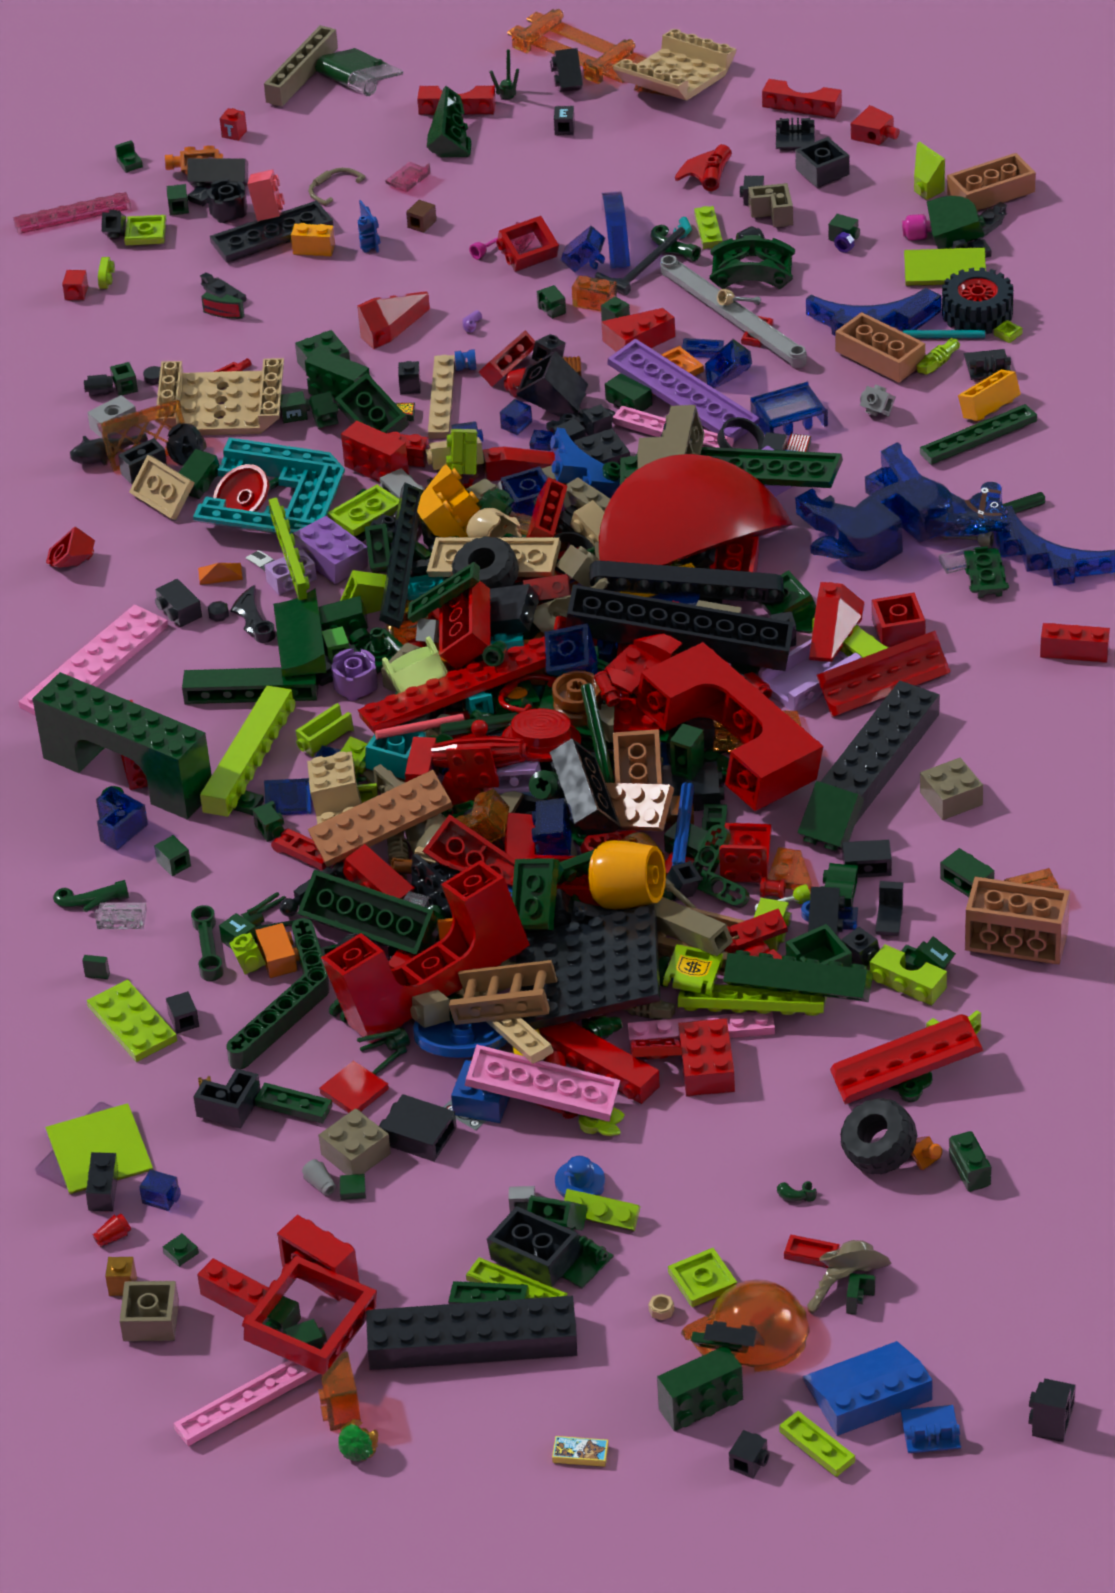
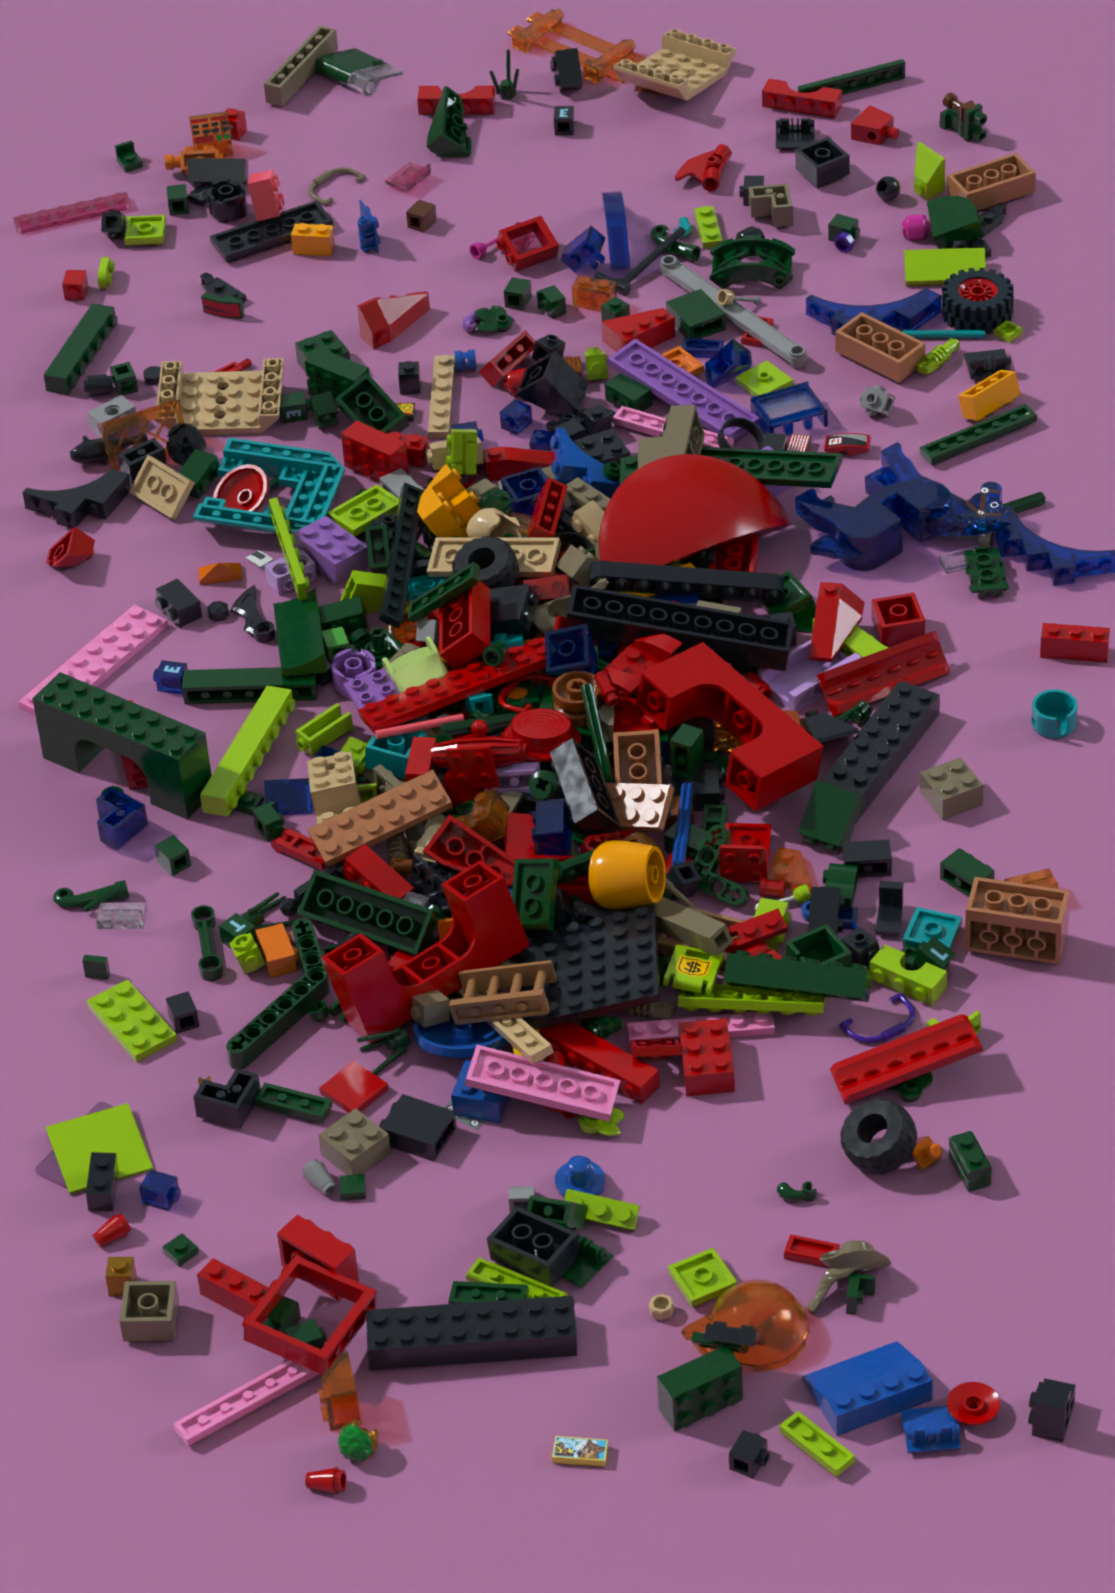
(74, 504): none -> black arch
(80, 349): none -> dark green brick
(170, 676): none -> clear blue brick
(211, 130): none -> clear orange slope
(318, 1011): none -> dark green hinge
(327, 1480): none -> red cone
(370, 688): none -> medium lavender plate
(493, 319): none -> dark green plate
(517, 293): none -> brick
(595, 363): none -> lime bracket
(696, 315): none -> dark green brick
(763, 379): none -> lime plate
(826, 727): none -> black slope
(852, 442): none -> slope
(858, 714): none -> dark green plant
(860, 79): none -> dark green tile
(887, 1034): none -> dark purple piece
(888, 188): none -> black piece
(931, 923): none -> teal plate
(963, 118): none -> dark green hips
(976, 1396): none -> red dish
(1052, 707): none -> teal piece

